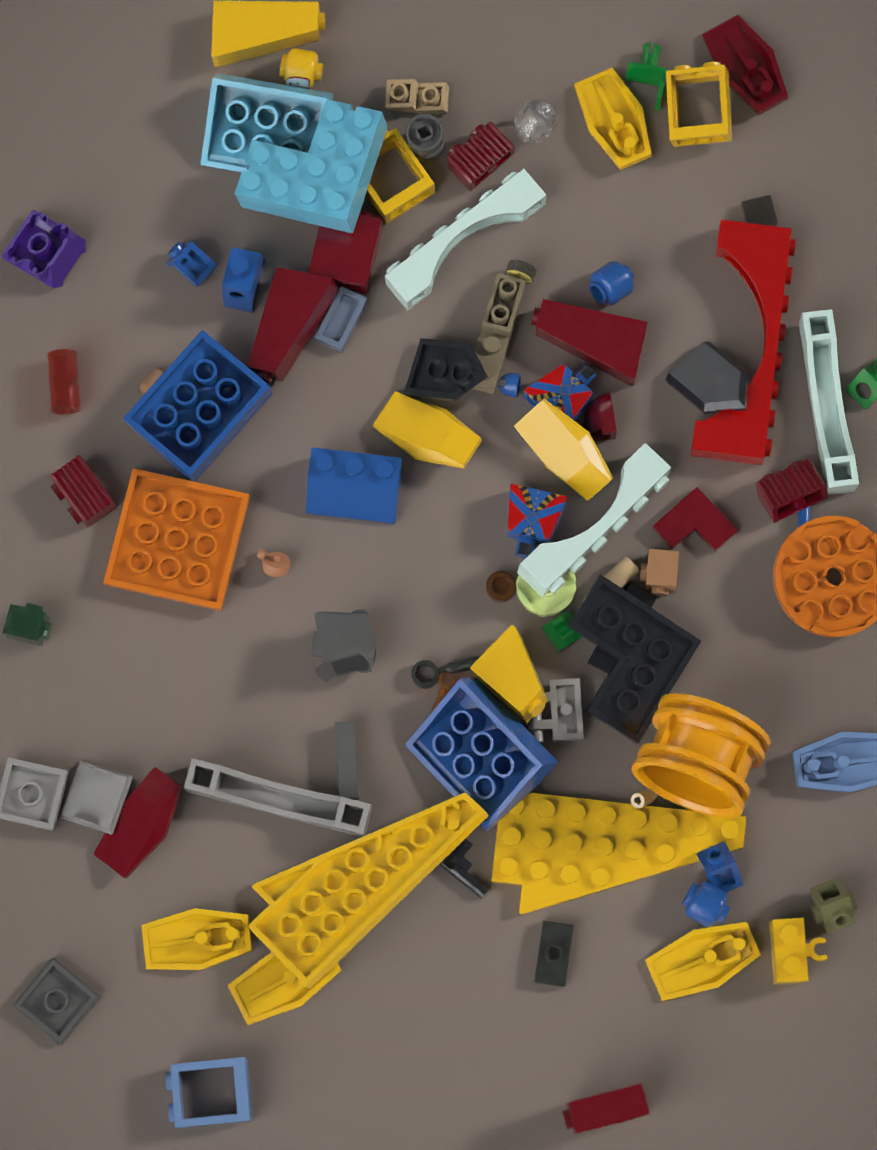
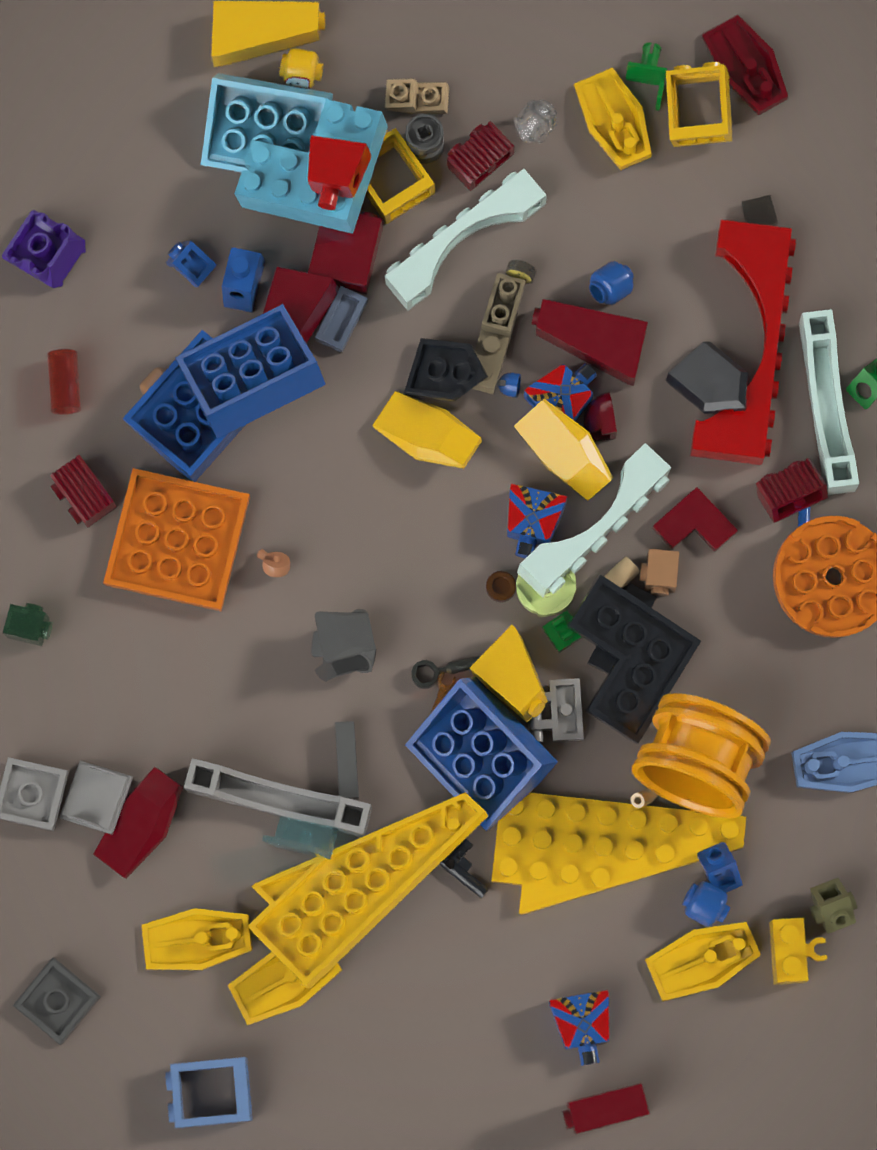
(250, 371): none -> blue slope
(303, 837): none -> clear light blue panel
(336, 168): none -> red torso
(353, 485): blue slope -> none
(553, 953): pearl dark grey plate -> none
(583, 1023): none -> torso

